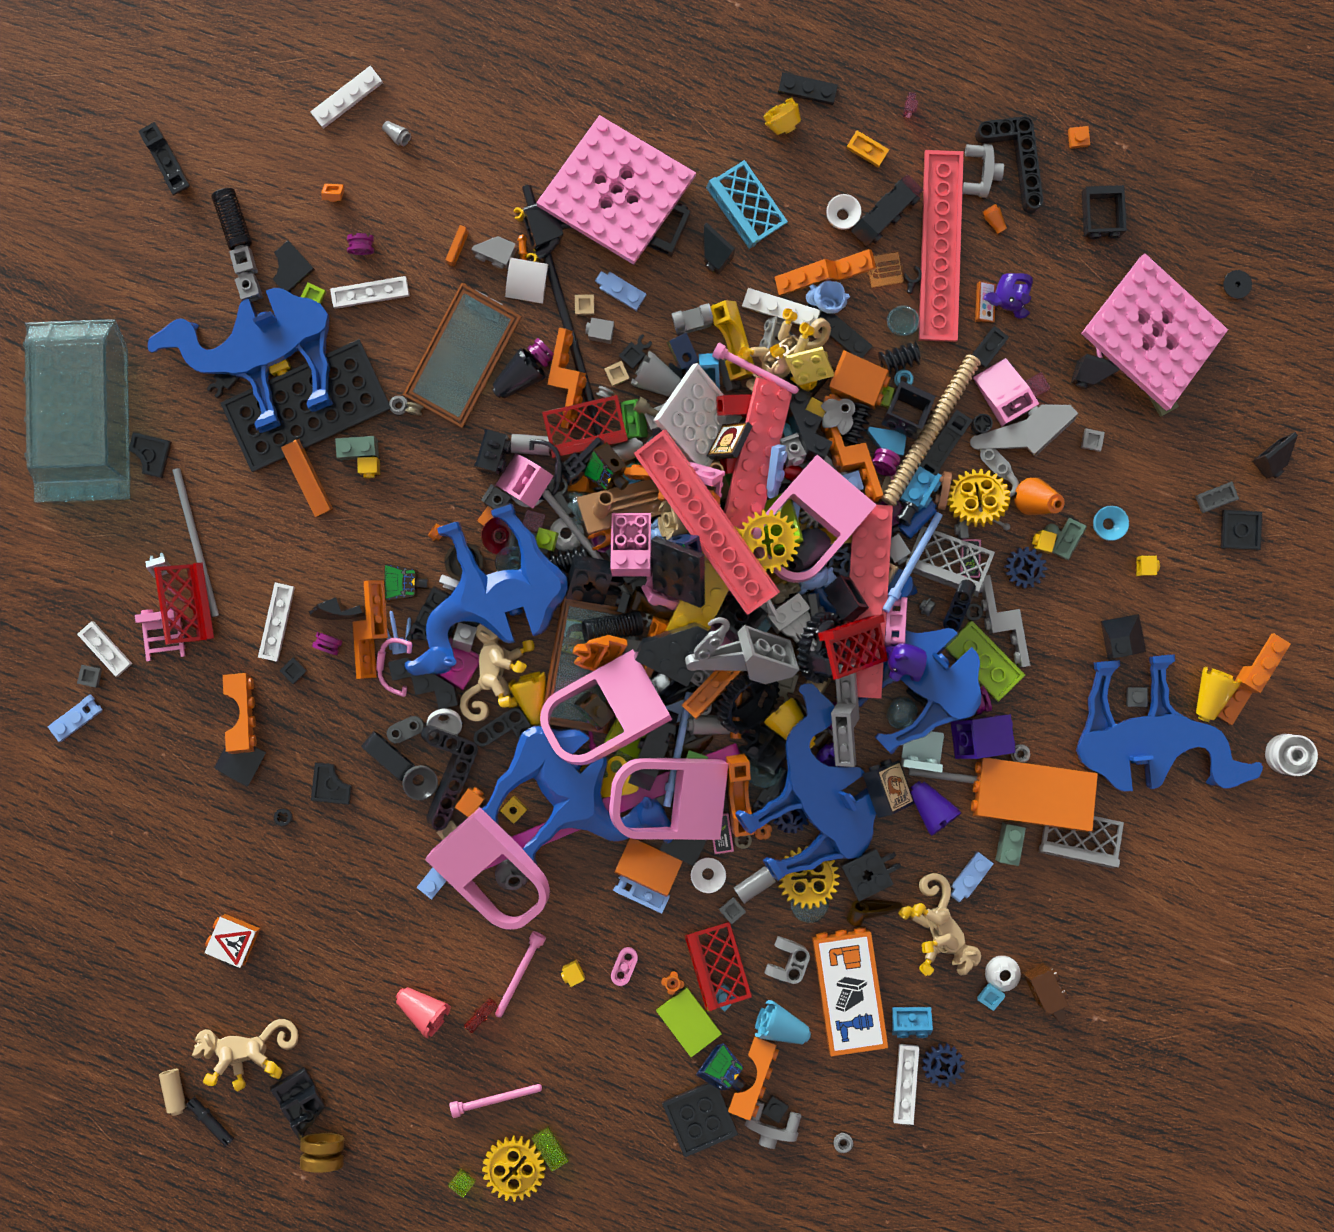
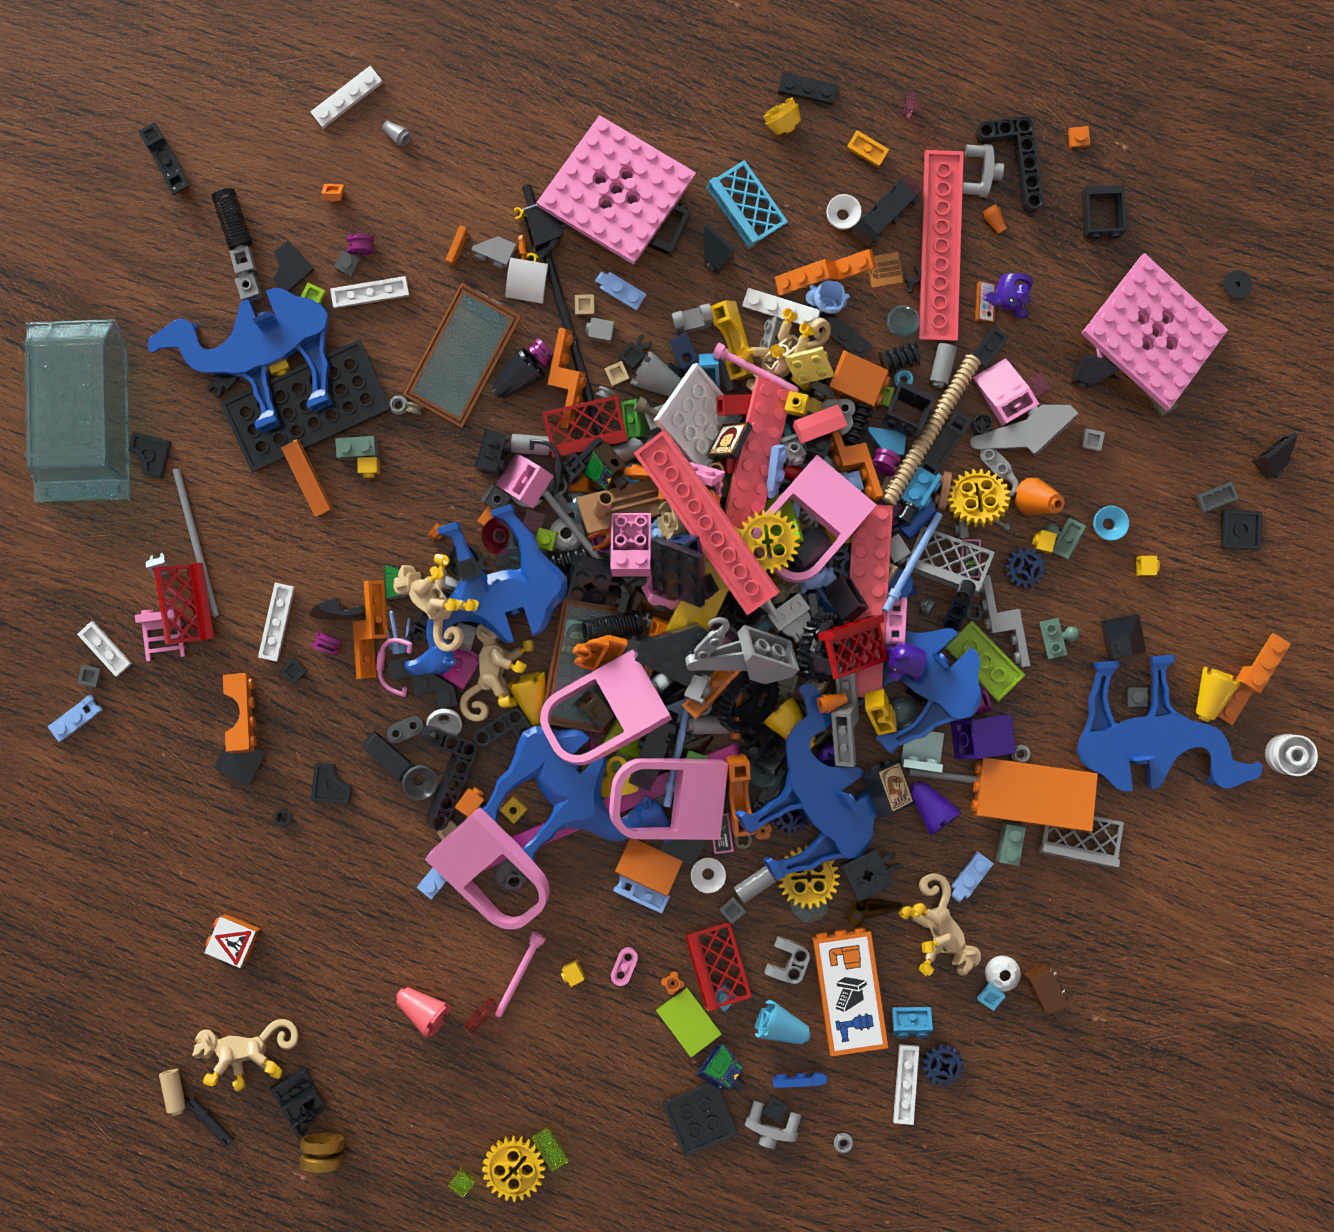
(347, 263): none -> dark grey plate
(429, 597): none -> tan animal
(458, 1108): bright pink piece -> none
(470, 568): none -> black plate
(699, 688): none -> light grey brick
(710, 586): none -> black plate
(745, 1102): orange arch -> none
(799, 409): none -> yellow plate
(800, 1080): none -> blue hinge
(819, 424): none -> coral piece
(821, 390): none -> dark grey plate
(830, 702): none -> orange cone
(880, 712): none -> yellow brick
(943, 365): none -> light grey brick
(1054, 637): none -> sand green plate

